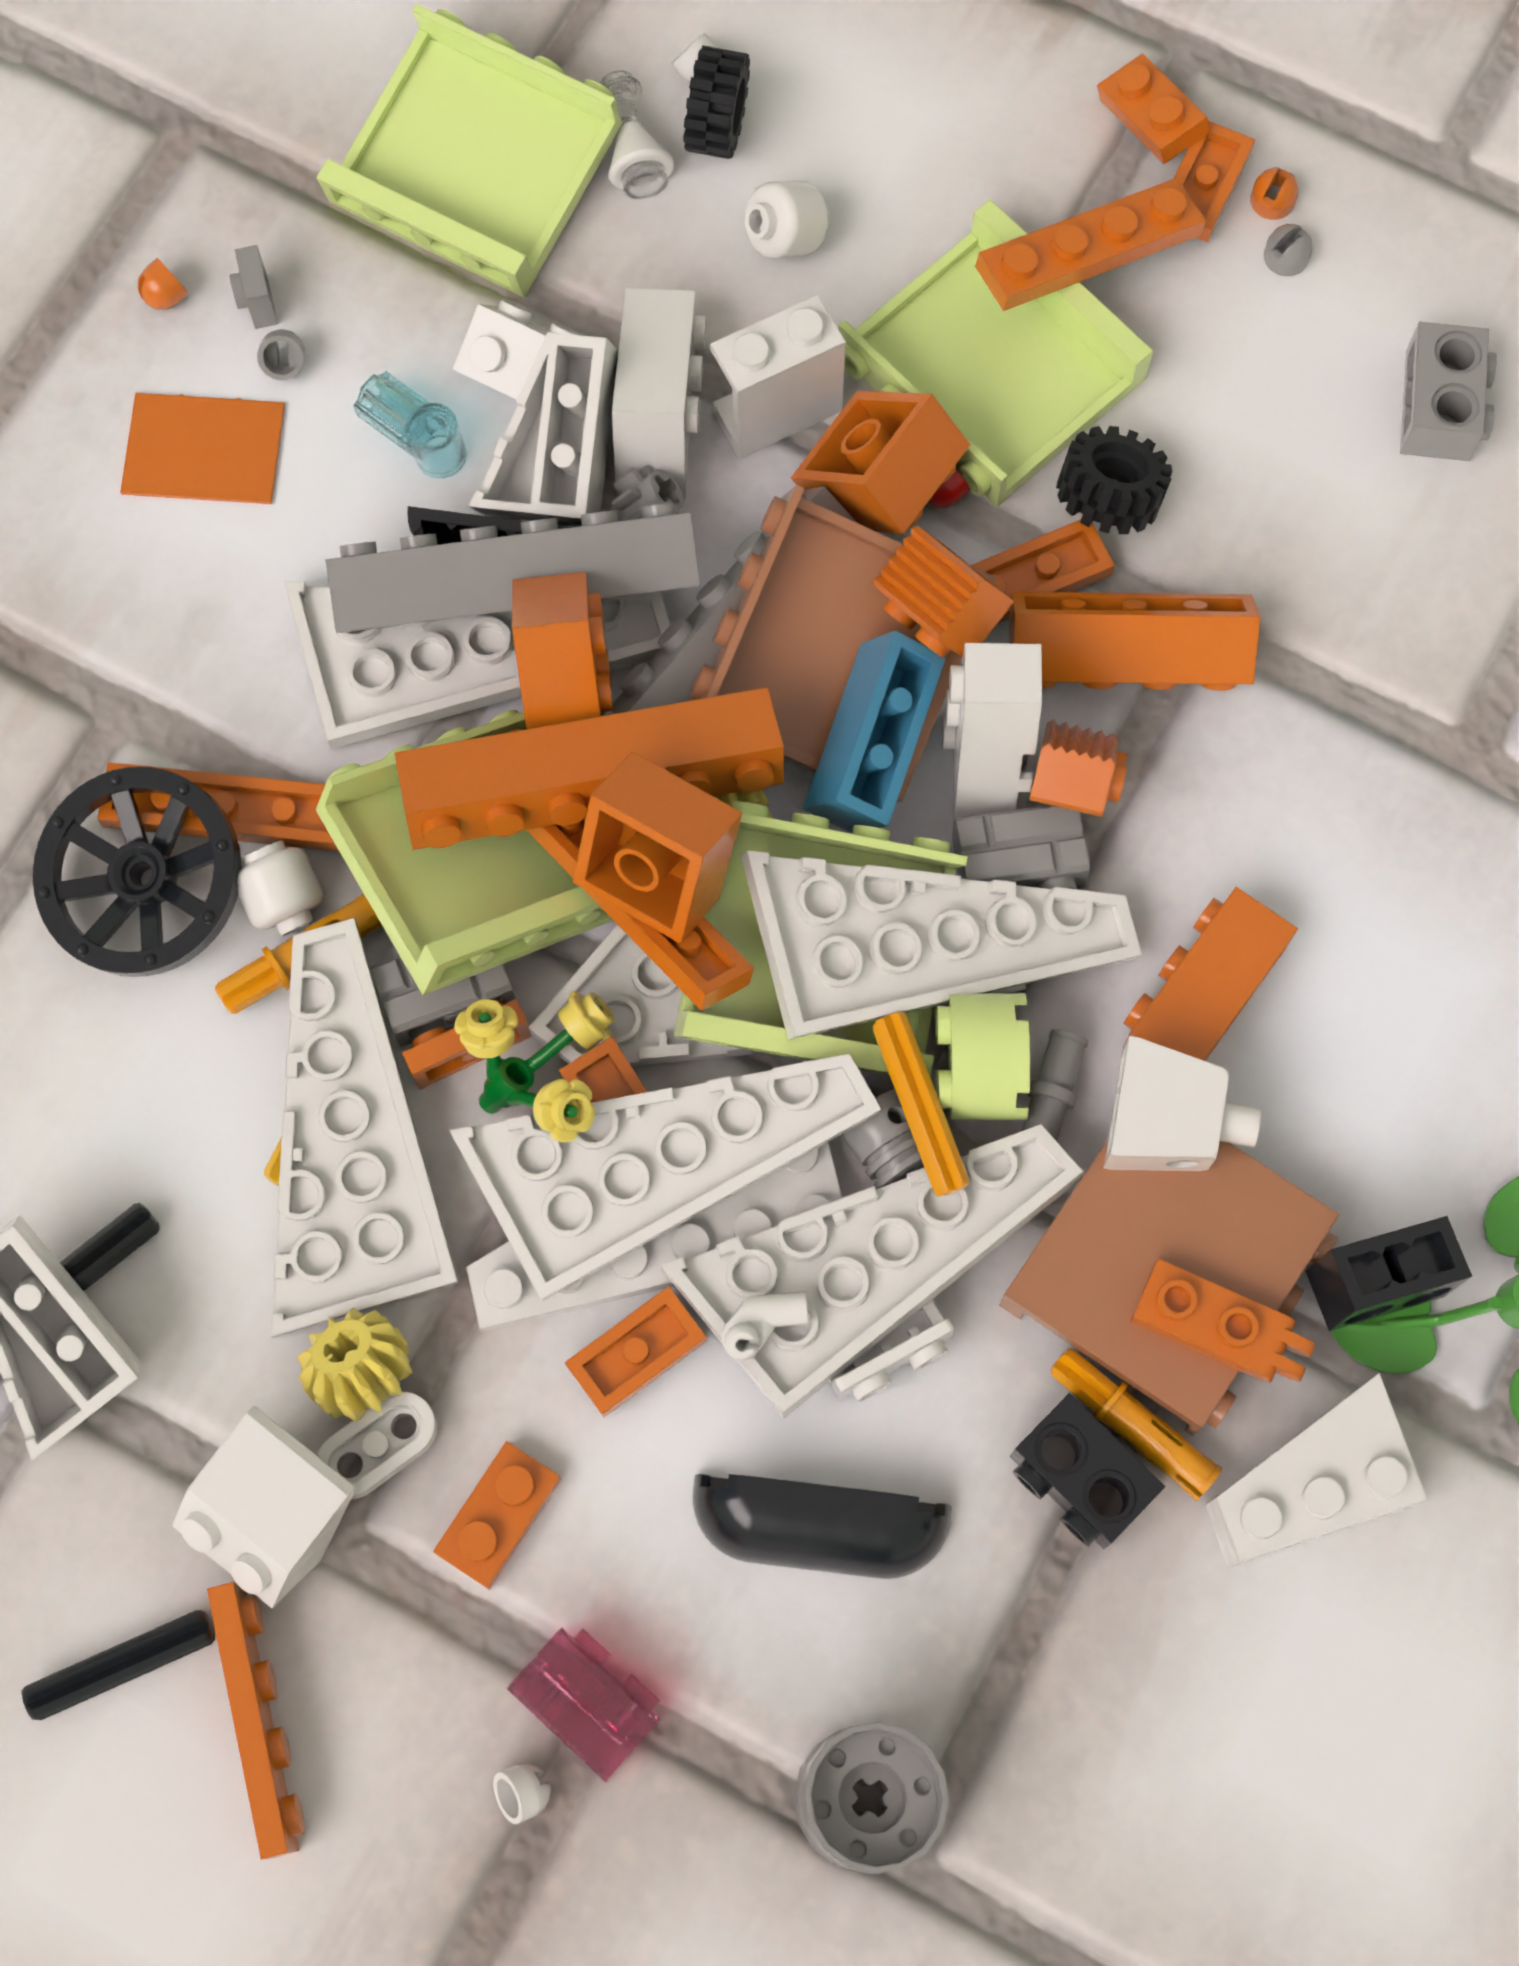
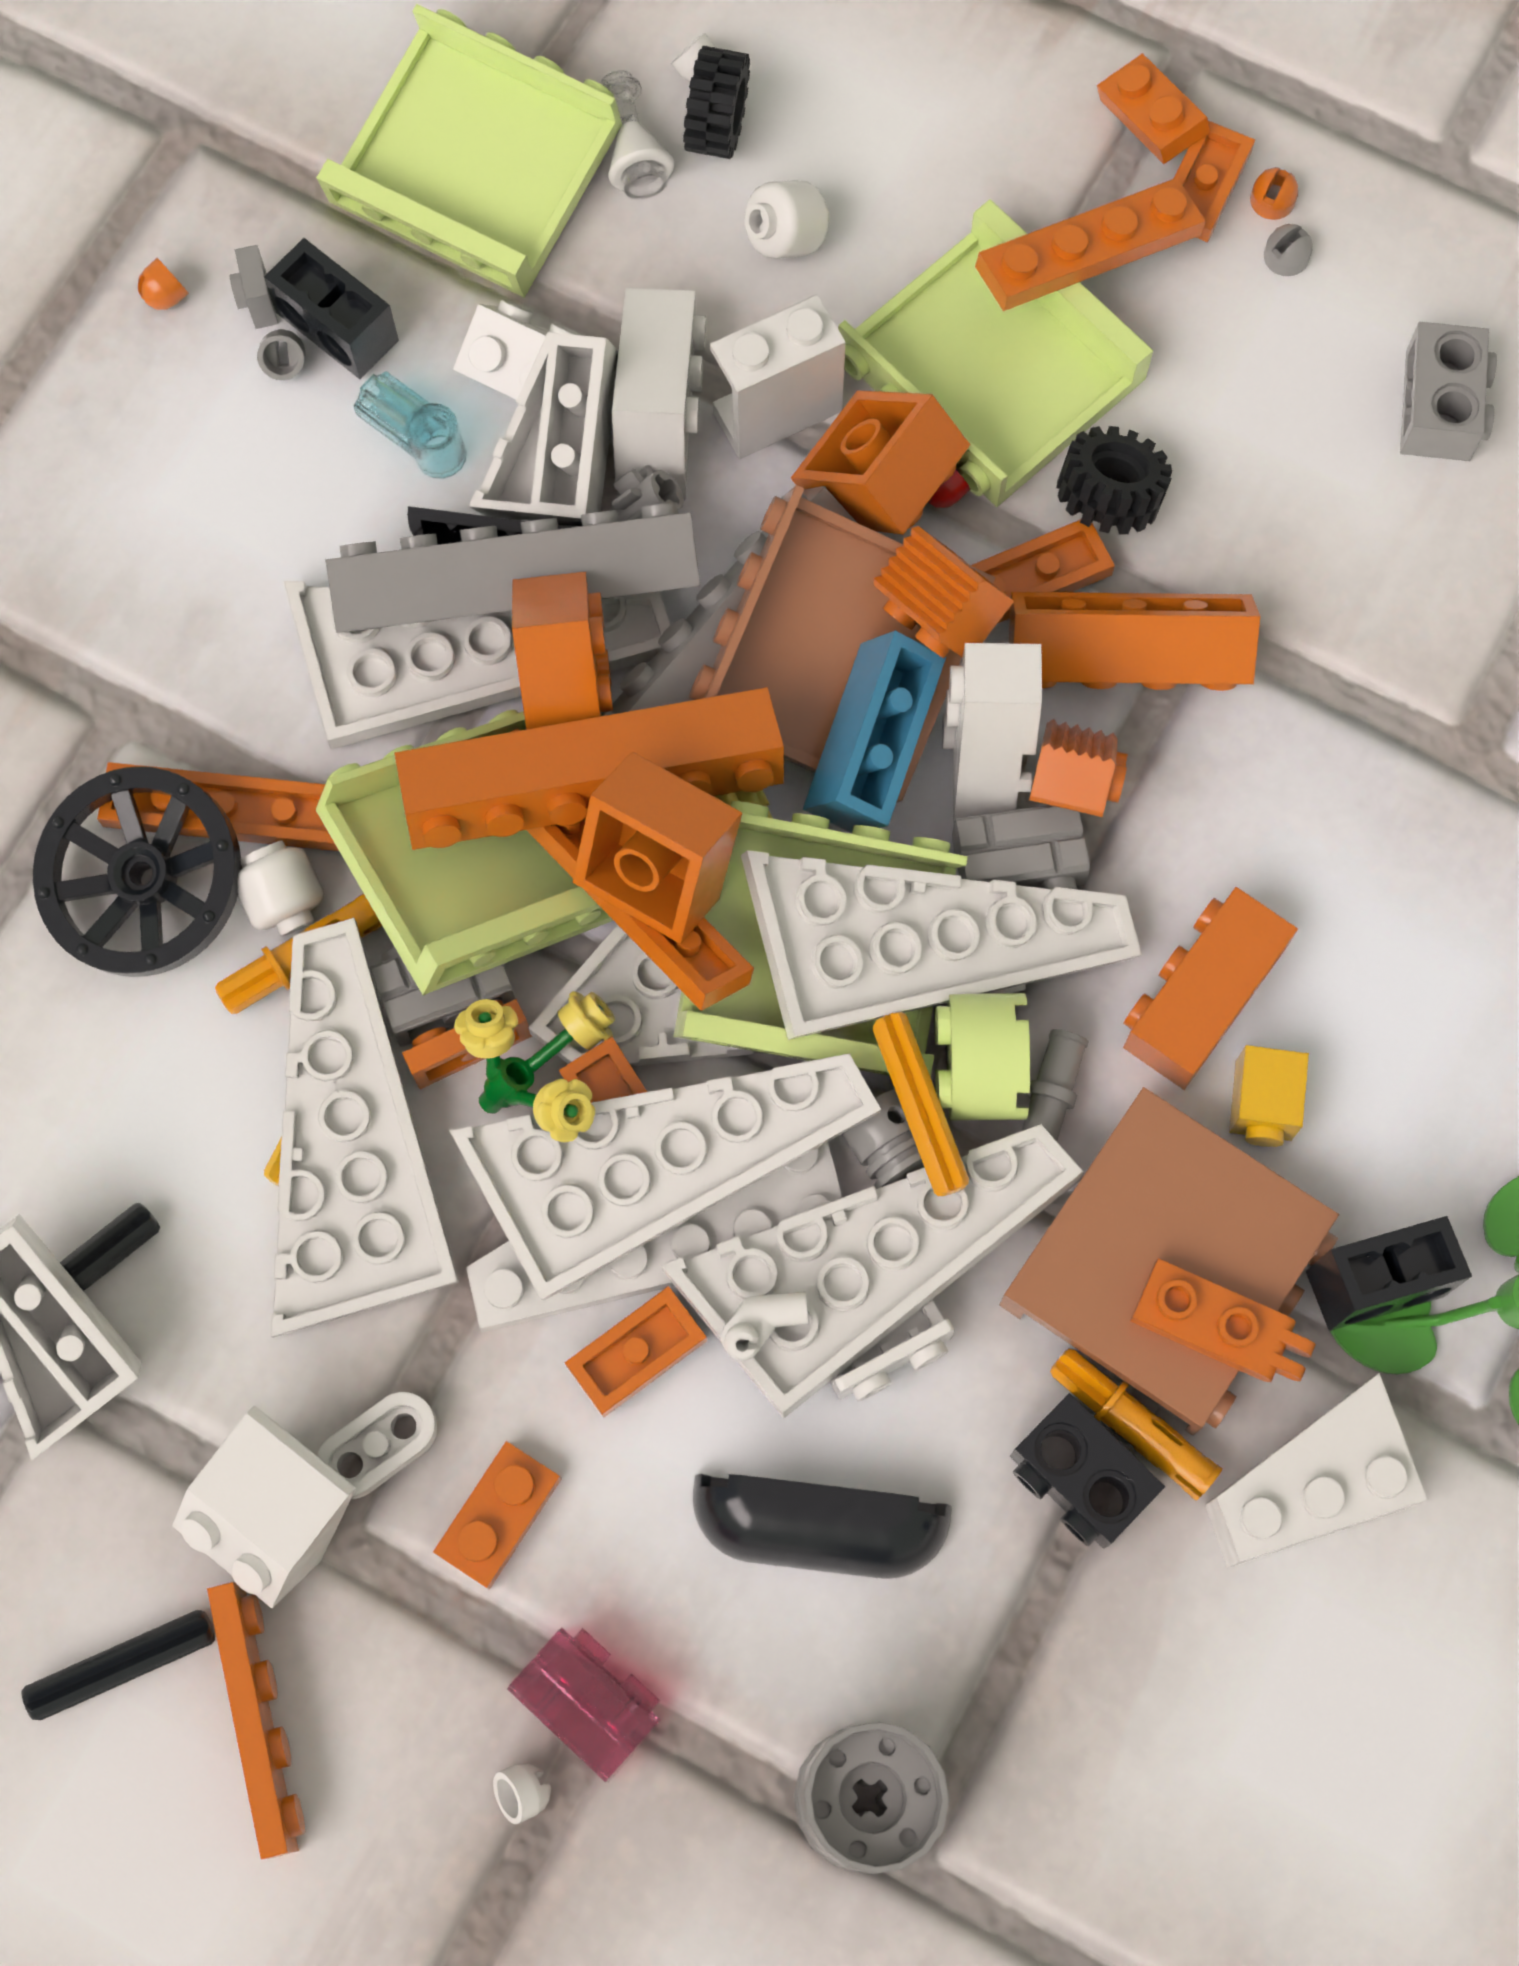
(203, 448): orange window -> none
(331, 308): none -> black brick
(354, 1364): light yellow gear -> none
(1172, 1112): white torso -> none
(1268, 1095): none -> yellow brick

